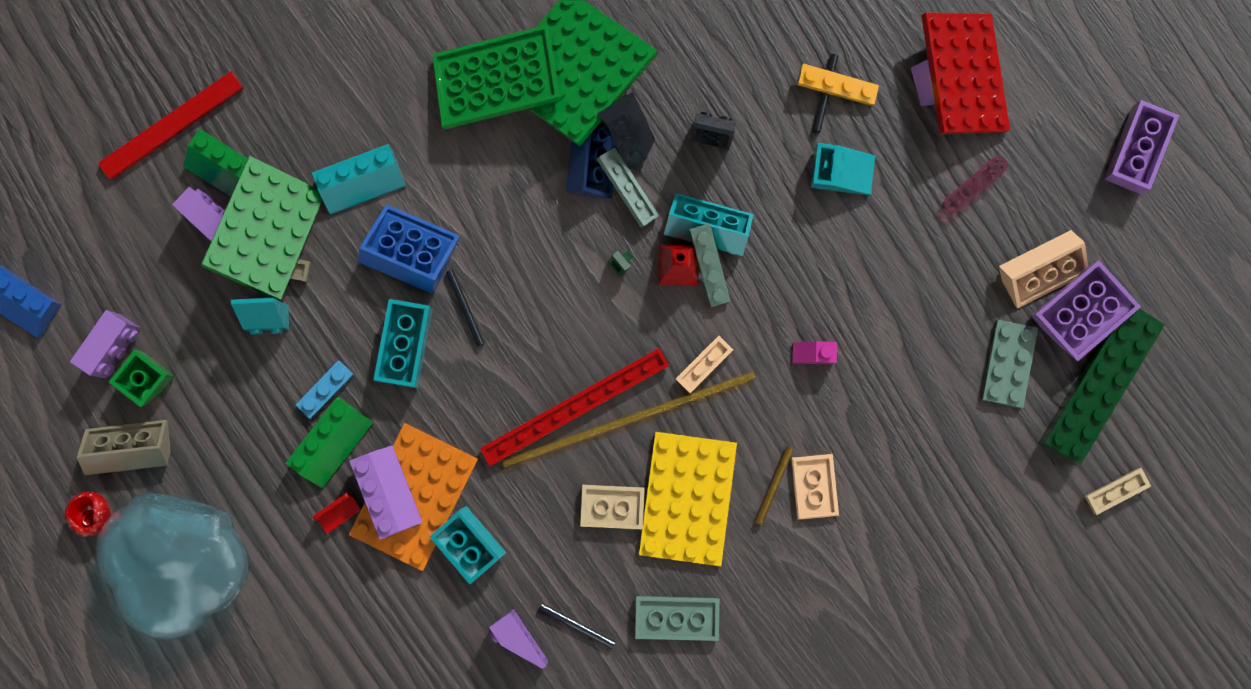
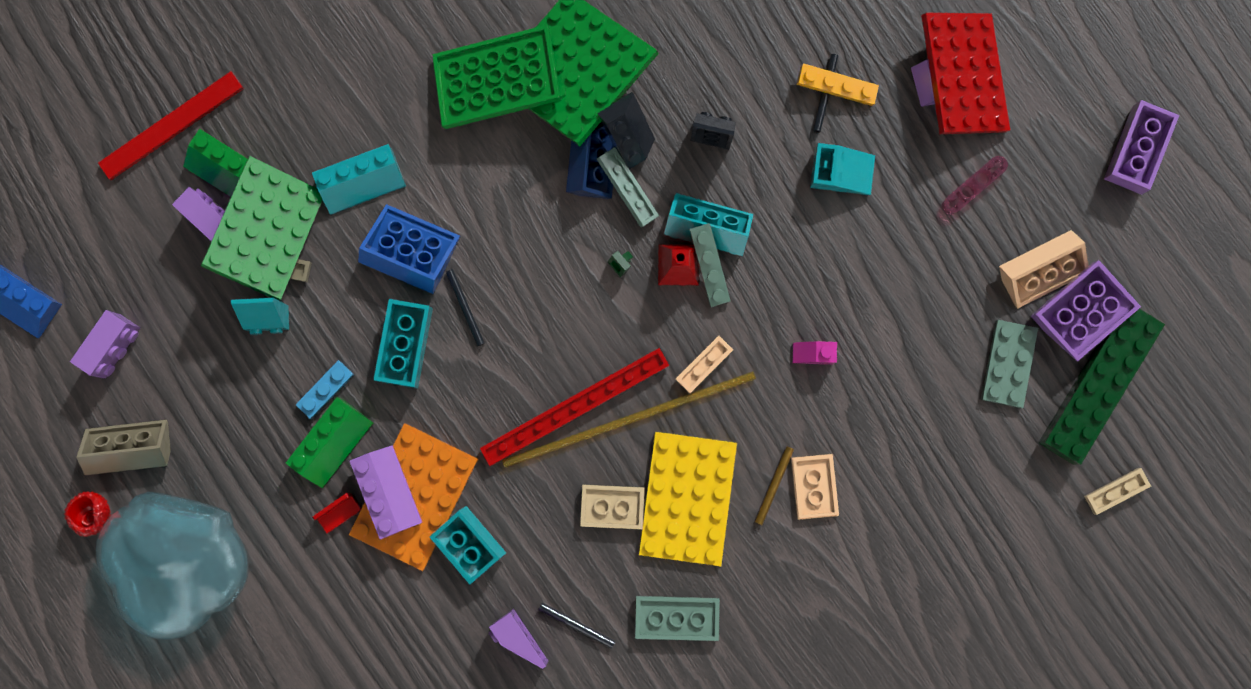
(141, 378): green slope -> none

